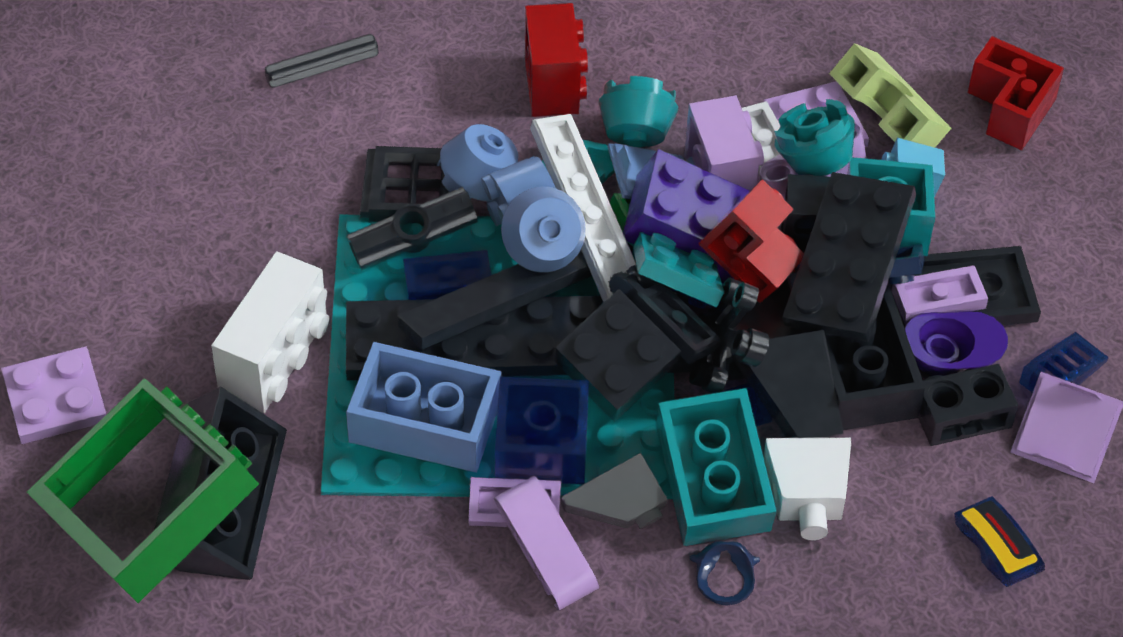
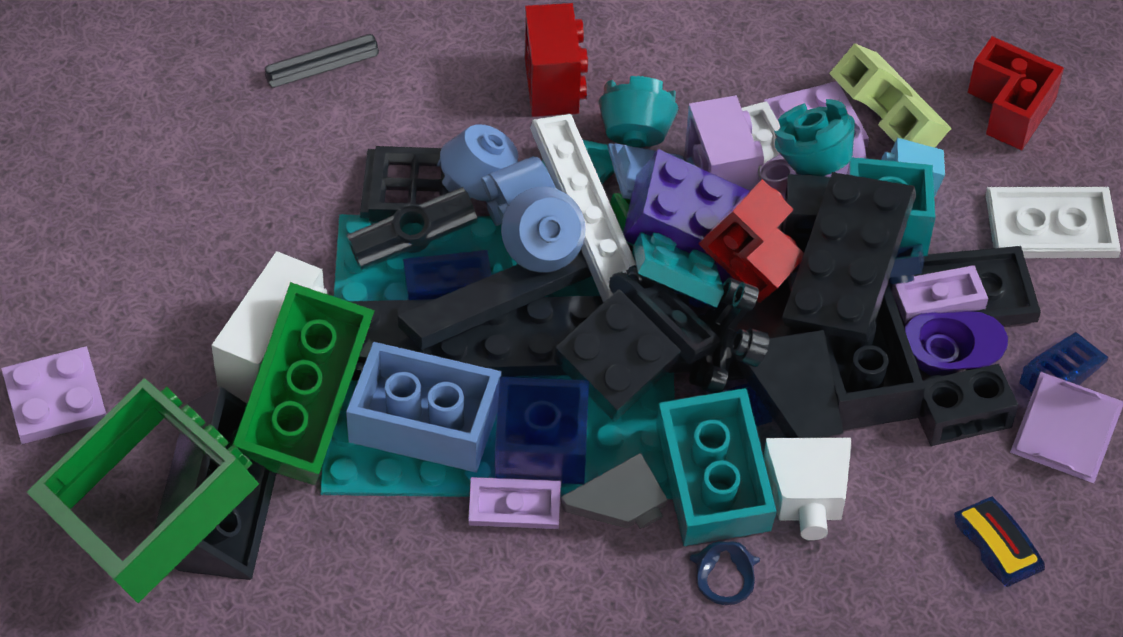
(302, 383): none -> green slope
(546, 542): lavender beam -> none
(1054, 221): none -> white tile

